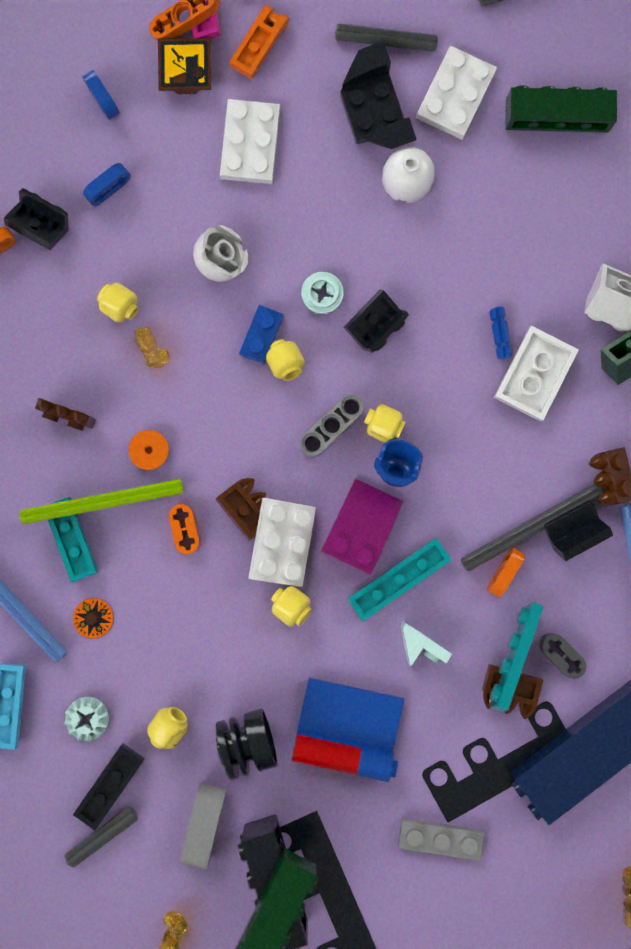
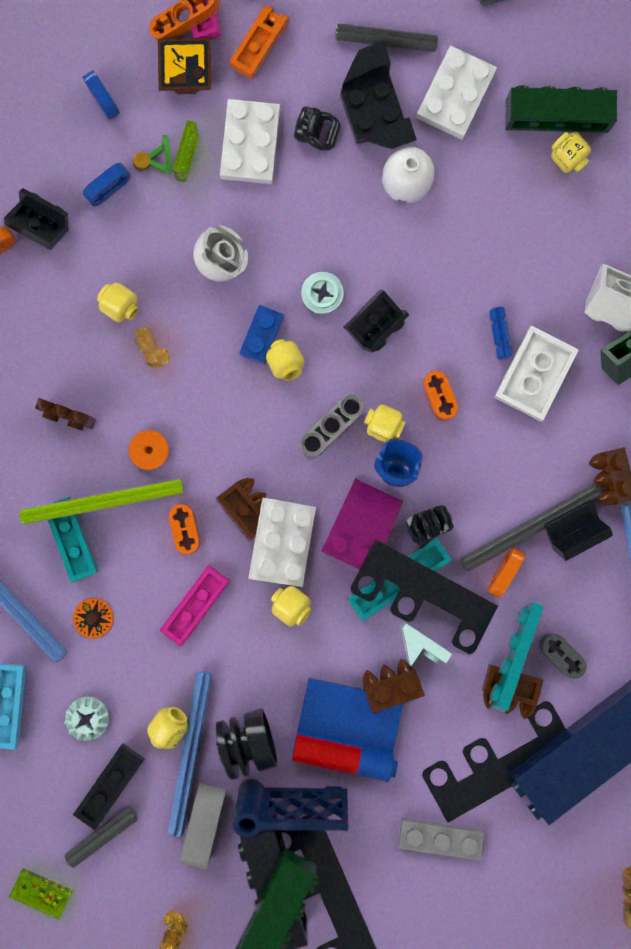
(41, 893): none -> clear neon green tile
(142, 160): none -> bright green piece
(186, 151): none -> clear neon green tile
(189, 753): none -> medium blue axle
(195, 605): none -> dark pink tile
(256, 806): none -> dark blue piece
(310, 126): none -> black piece
(392, 688): none -> reddish brown plate
(425, 584): none -> black piece
(429, 524): none -> black gear
(446, 393): none -> orange beam
(570, 152): none -> light yellow head

